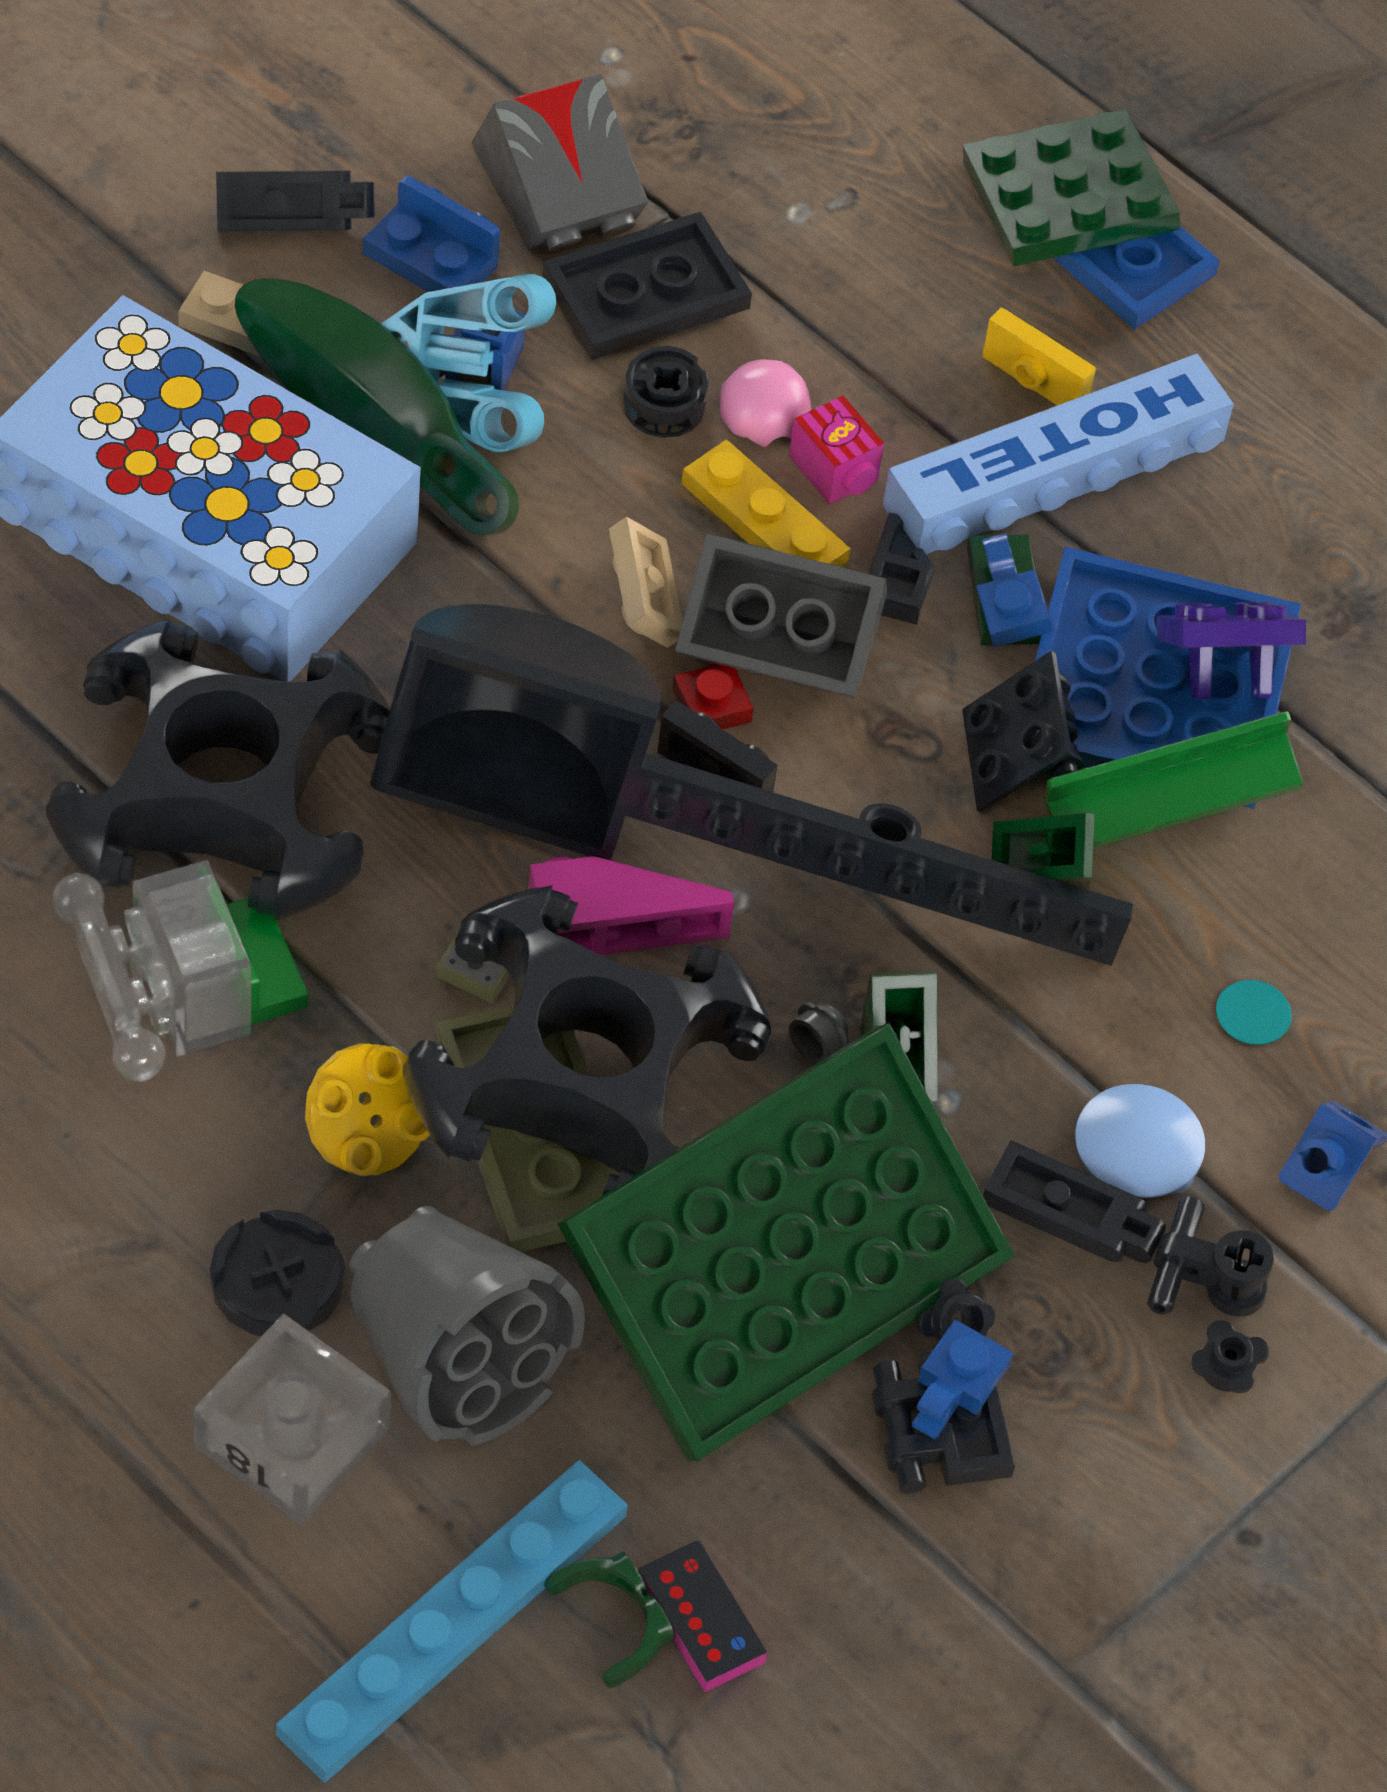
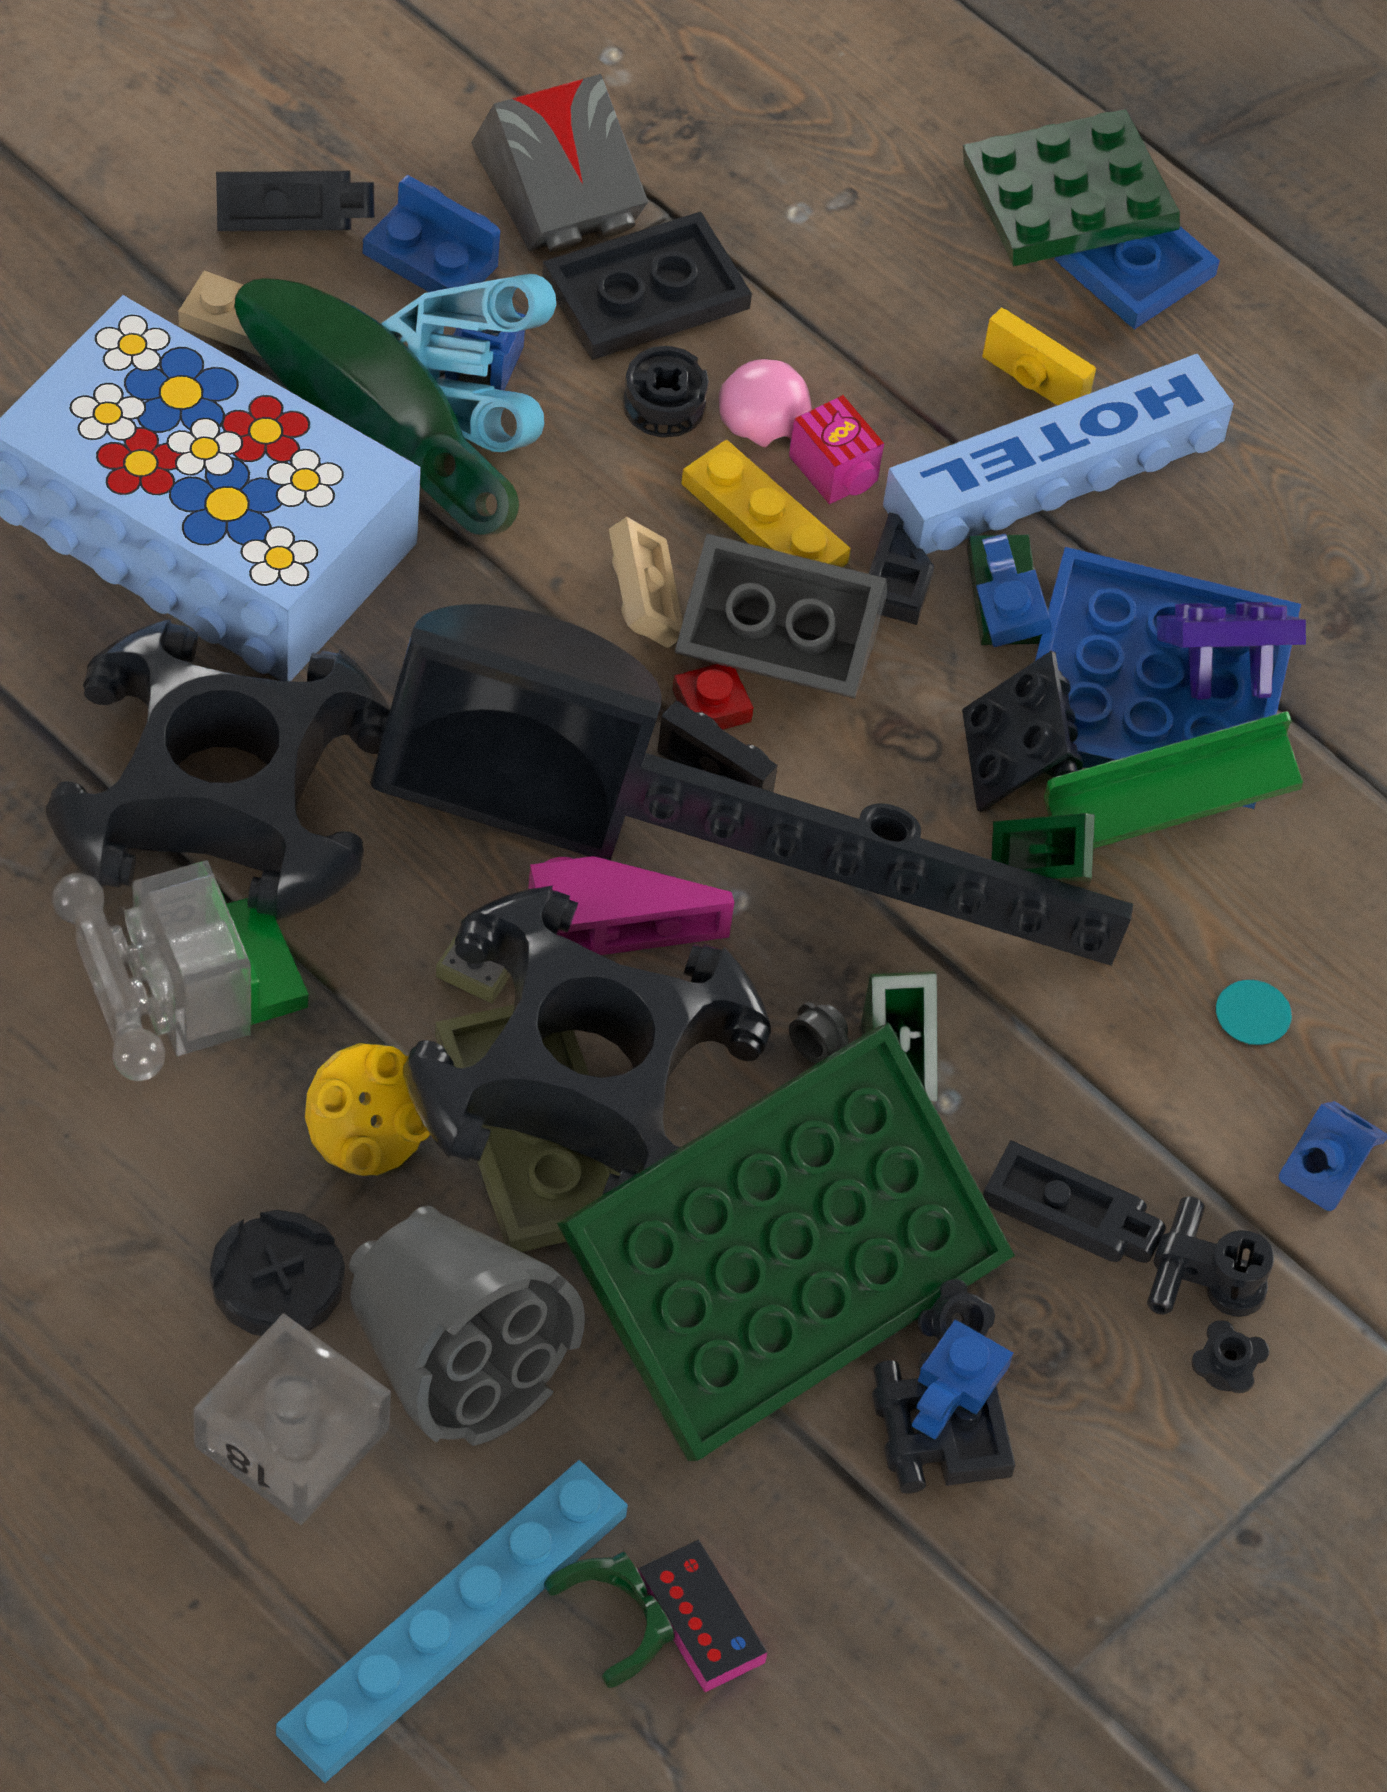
(1140, 1140): light blue dish -> none

